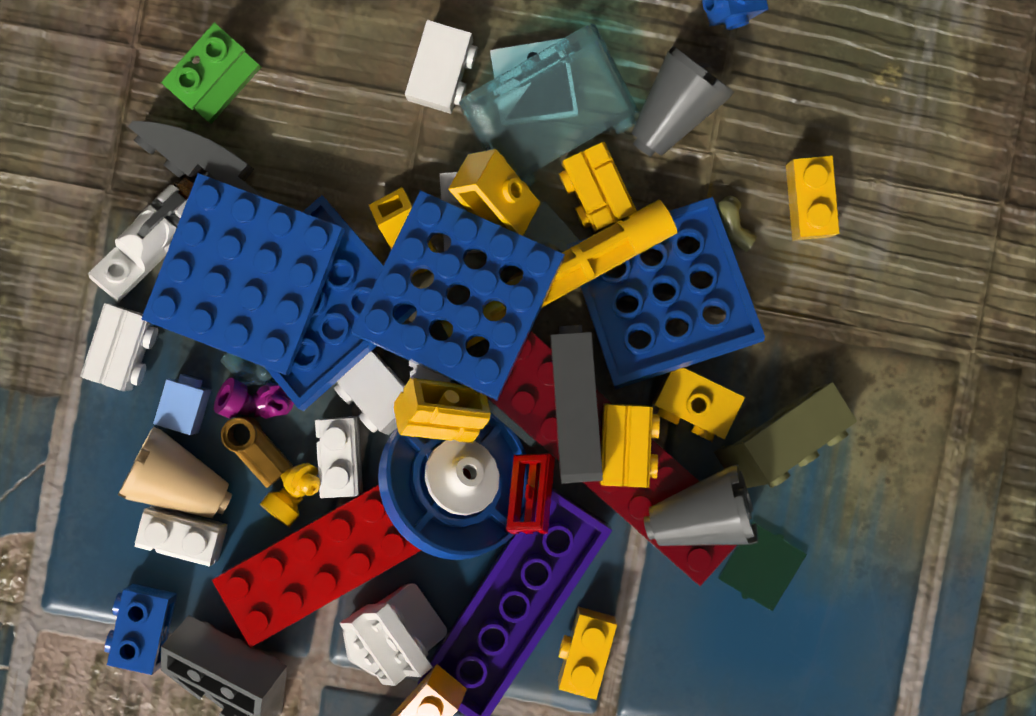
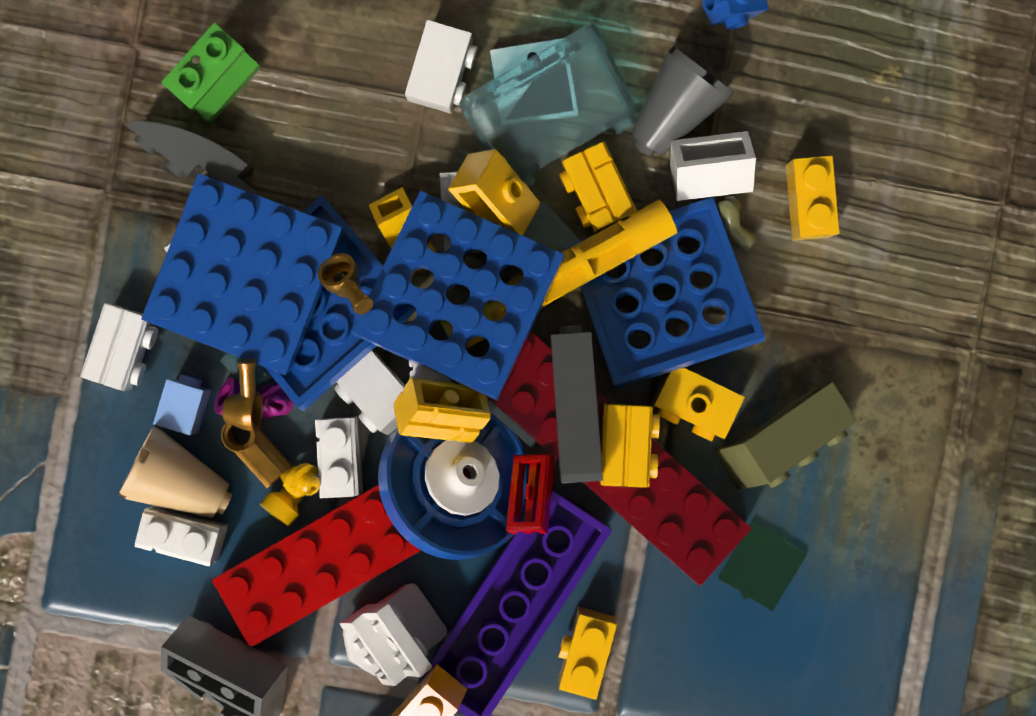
(140, 628): blue brick -> none
(142, 242): white plate -> none
(245, 408): none -> pearl gold bar
(344, 280): none -> pearl gold bar
(705, 513): dark grey cone -> none
(712, 165): none -> white brick

